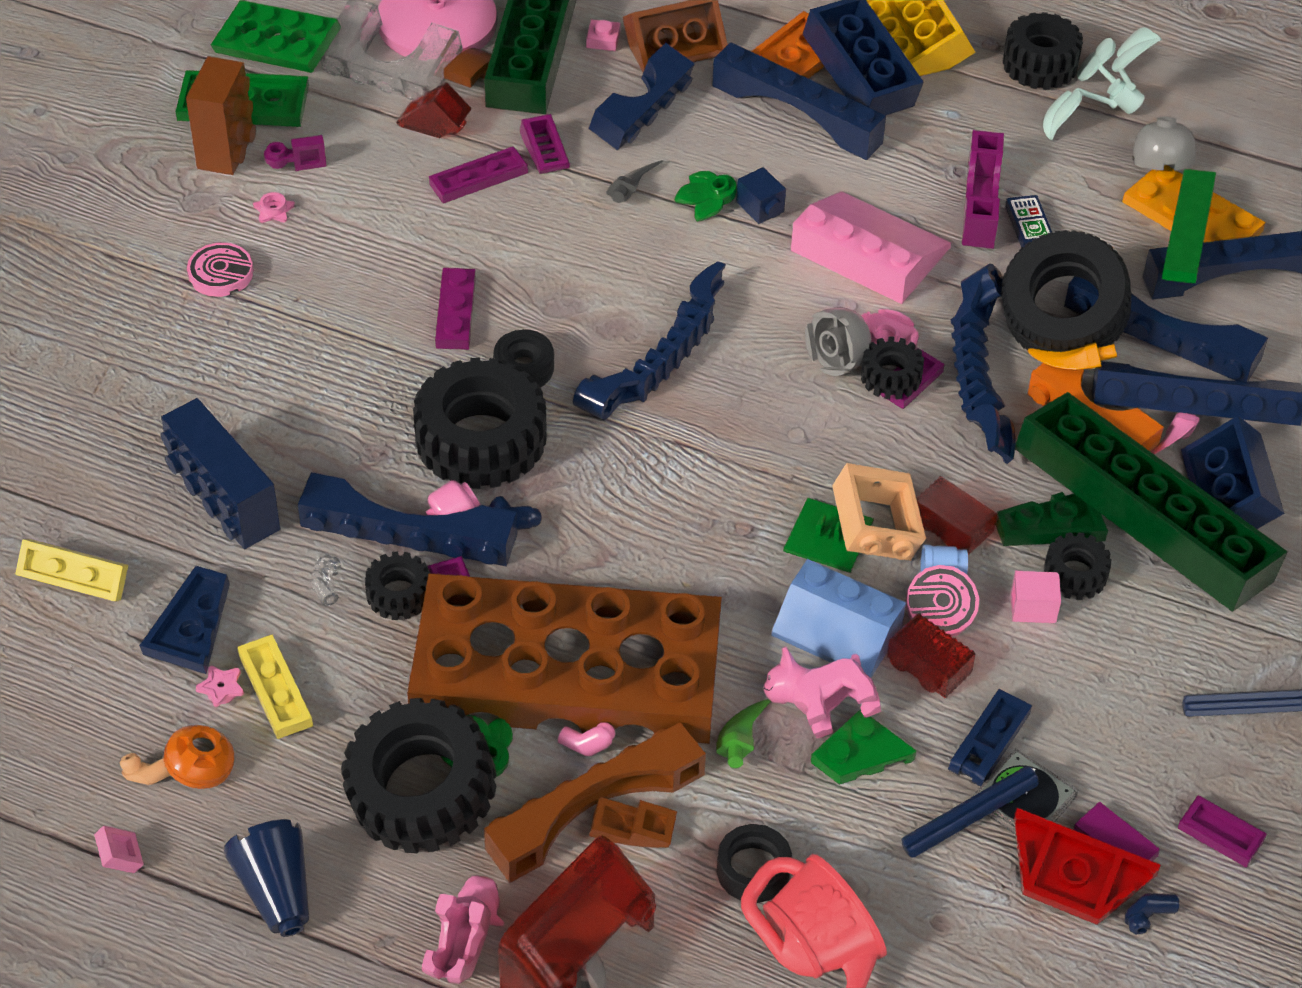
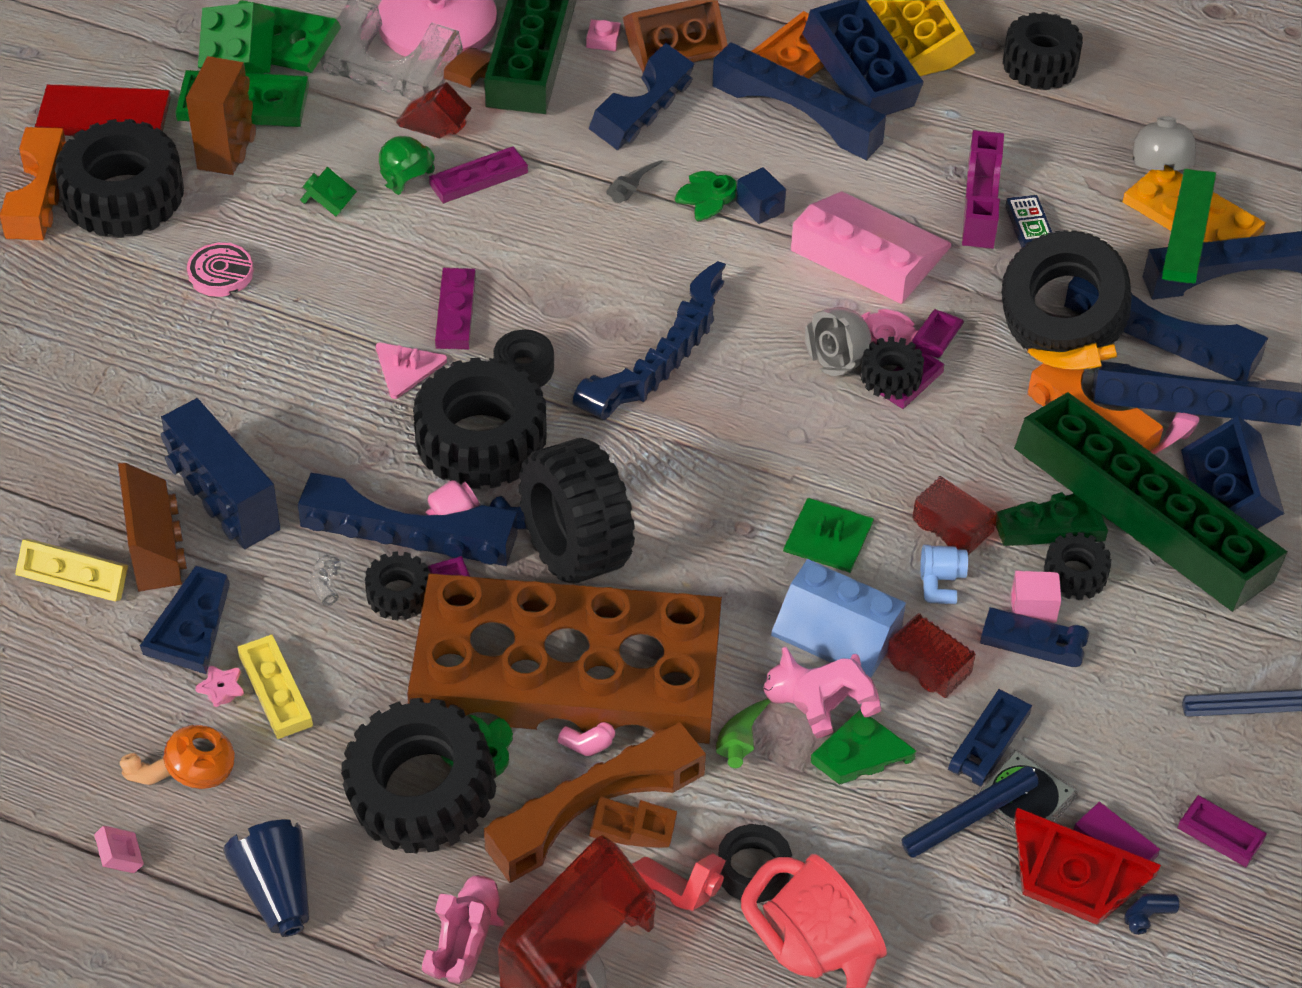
(29, 209): none -> orange arch
(81, 106): none -> red tile
(126, 204): none -> black tyre
(151, 529): none -> dark orange slope
(238, 34): none -> green brick
(267, 210): bright pink plate -> none
(305, 153): magenta plate -> none
(328, 190): none -> green bracket
(404, 159): none -> green cap
(406, 366): none -> bright pink piece
(541, 125): magenta slope -> none
(576, 510): none -> black tyre
(685, 894): none -> coral bracket
(894, 489): light nougat window -> none
(937, 333): none -> magenta tile
(943, 597): tile -> none
(978, 395): dark blue piece -> none
(1034, 637): none -> dark blue plate
(1121, 92): light aqua plant -> none

